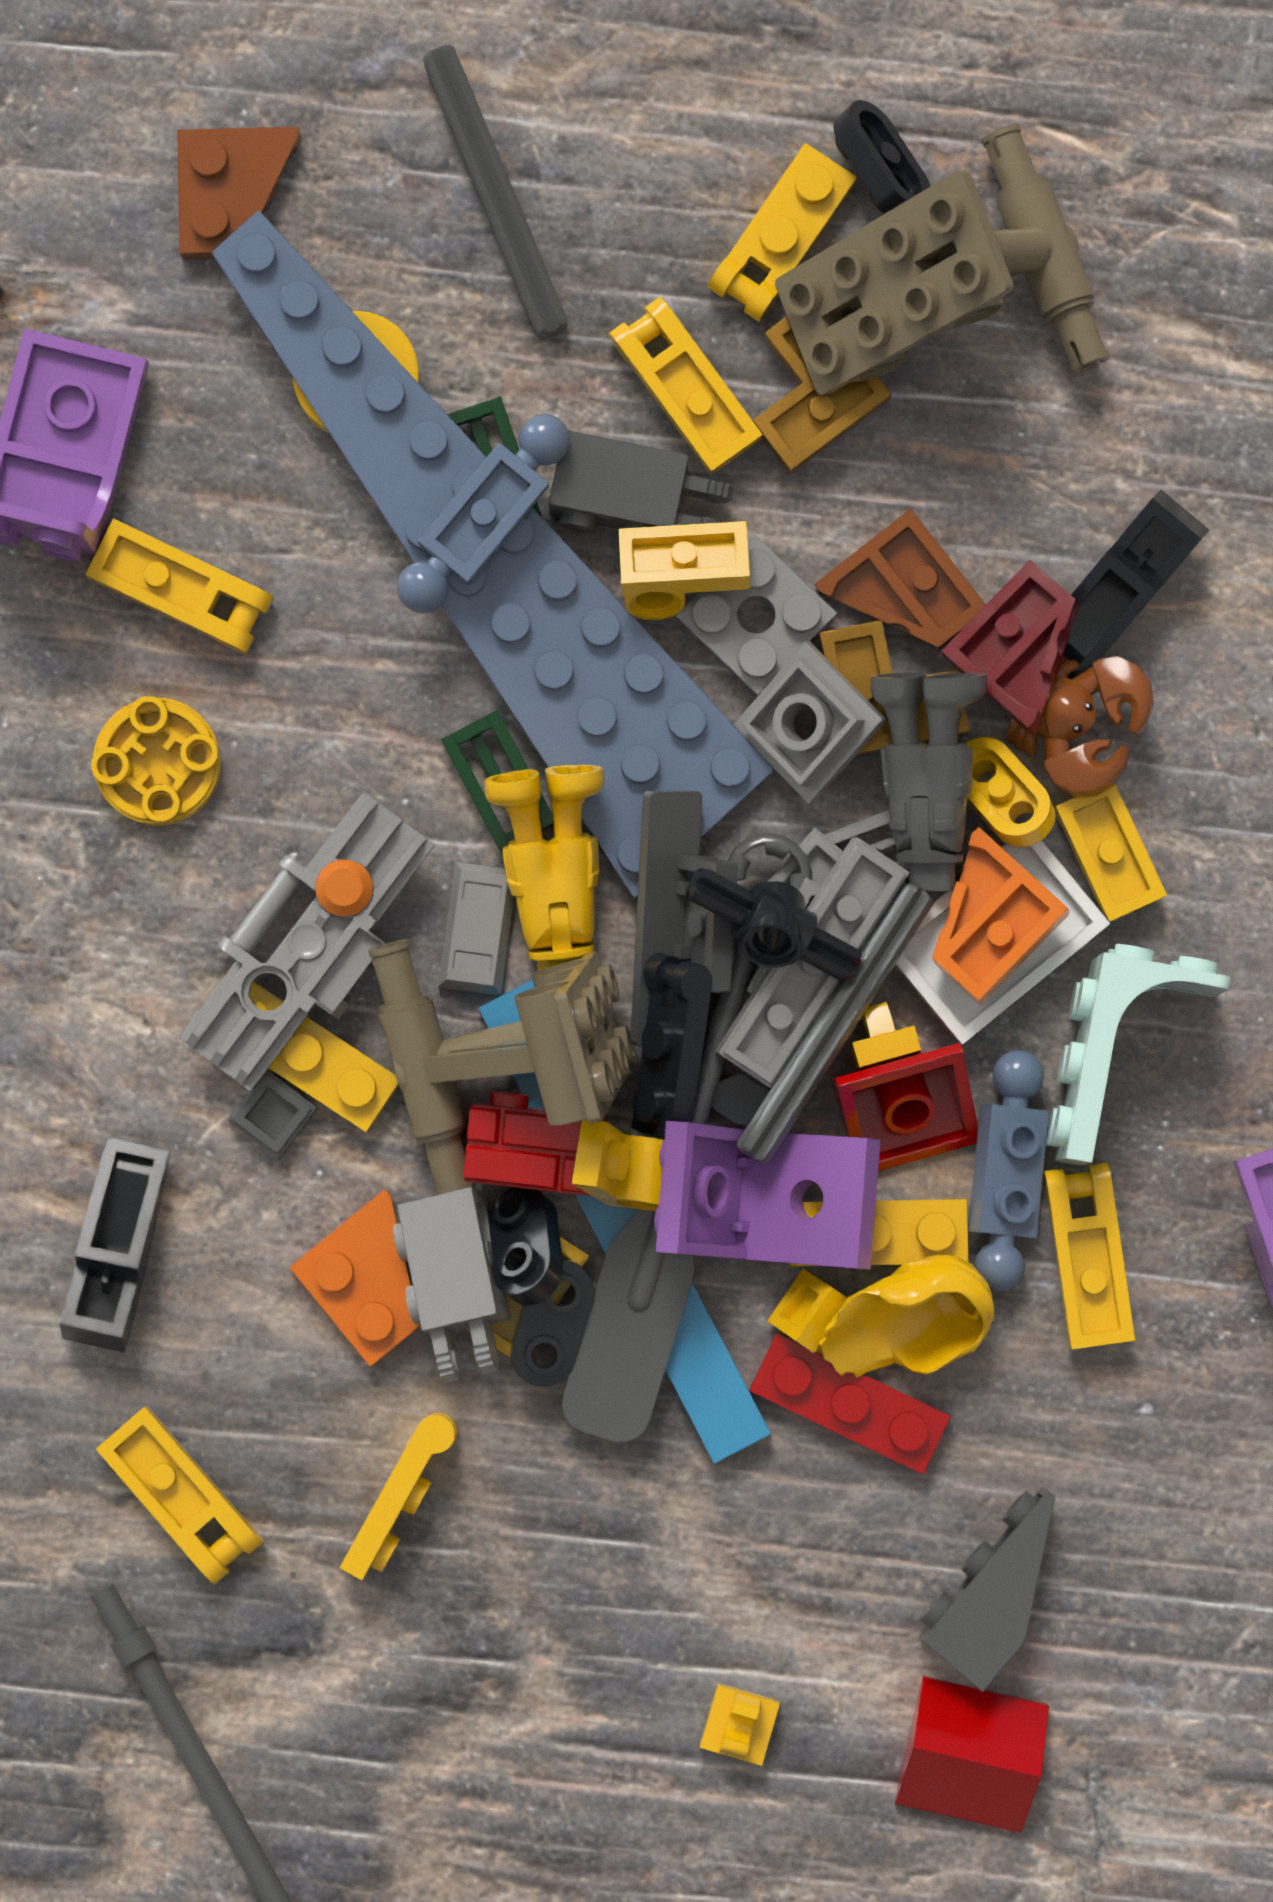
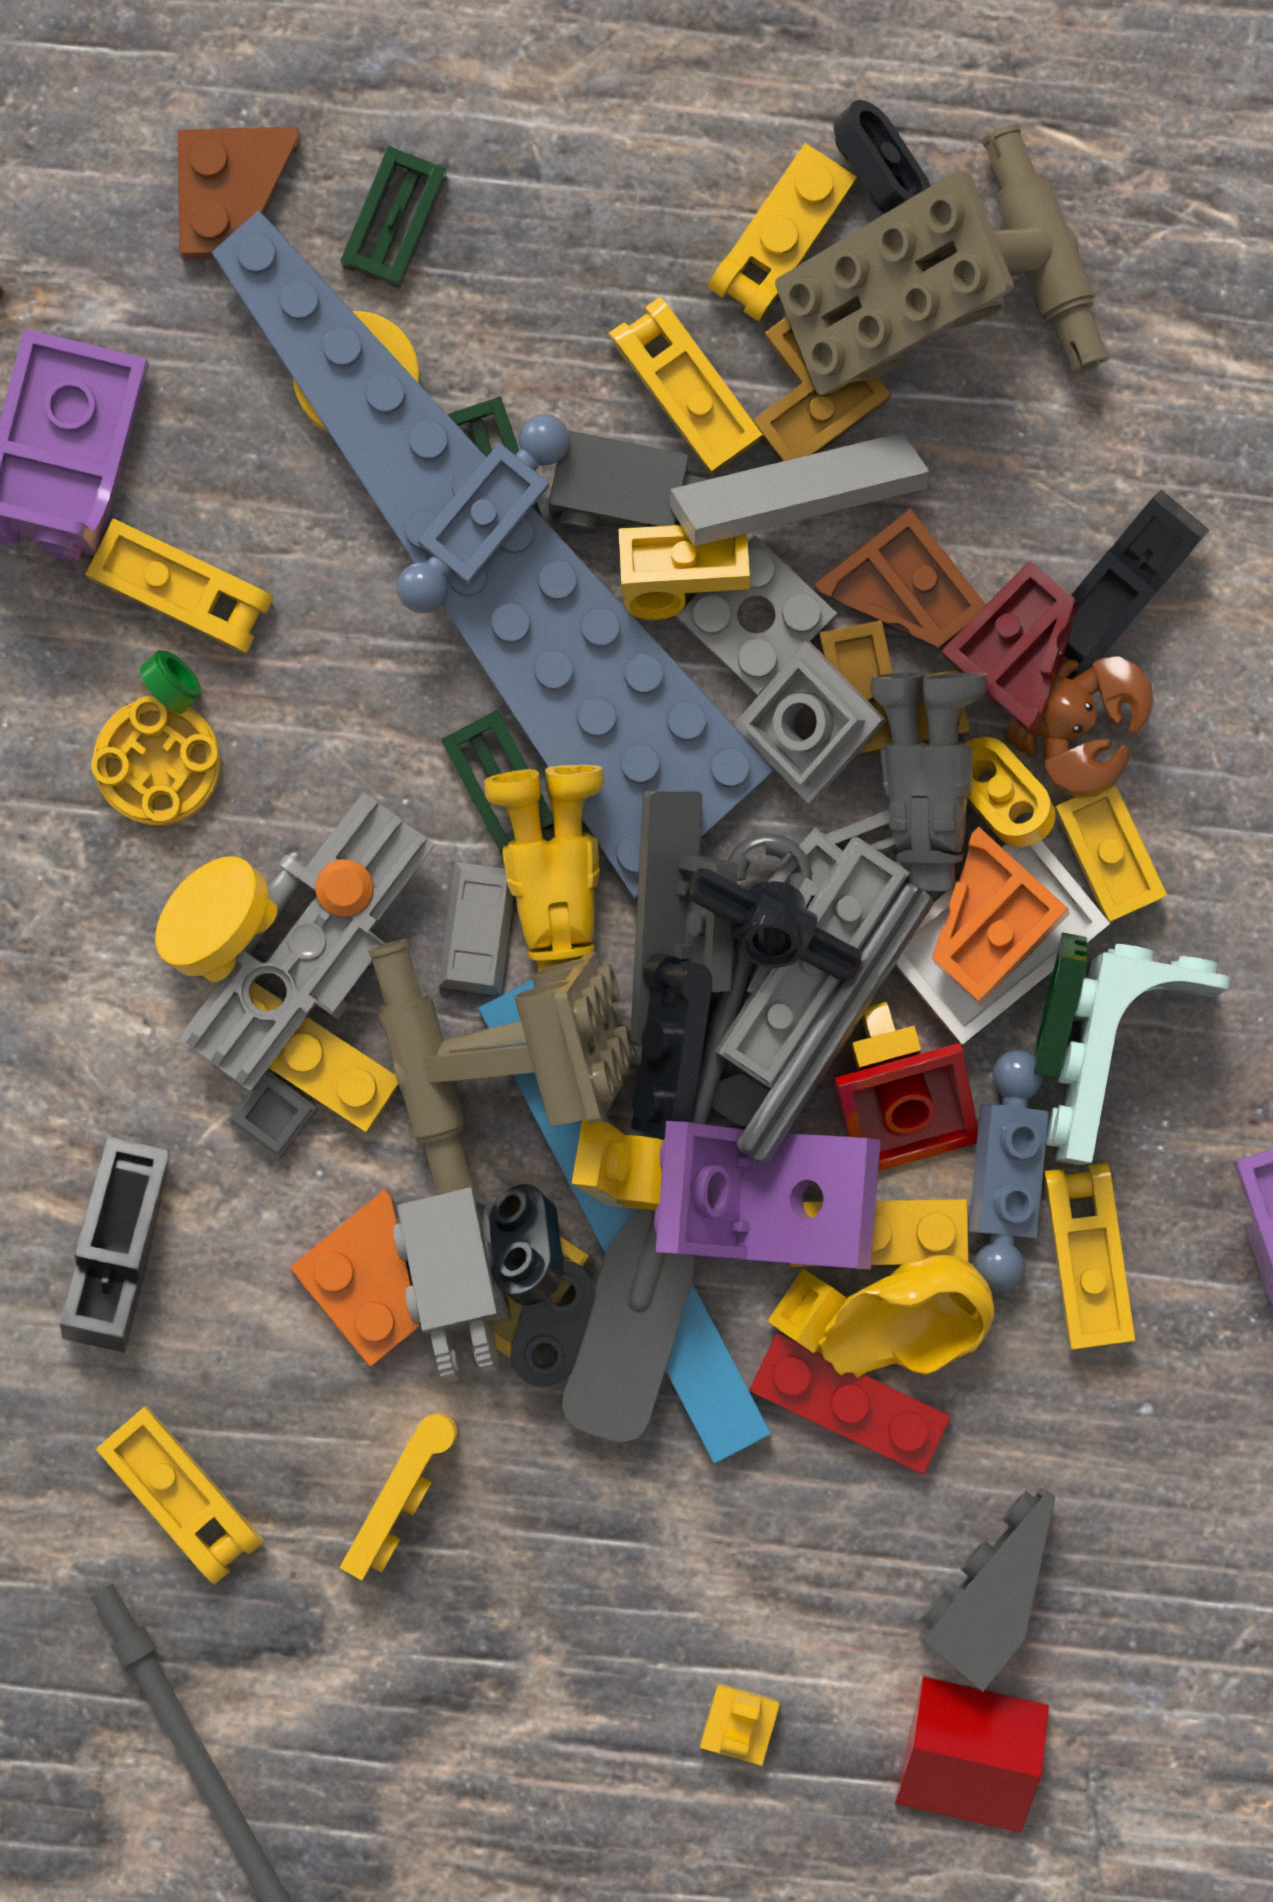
(171, 681): none -> green tile
(214, 918): none -> yellow tile
(375, 265): none -> dark green tile
(495, 191): dark grey axle -> none
(519, 1147): red brick -> none
(798, 489): none -> light grey tile
(1060, 1004): none -> dark green tile

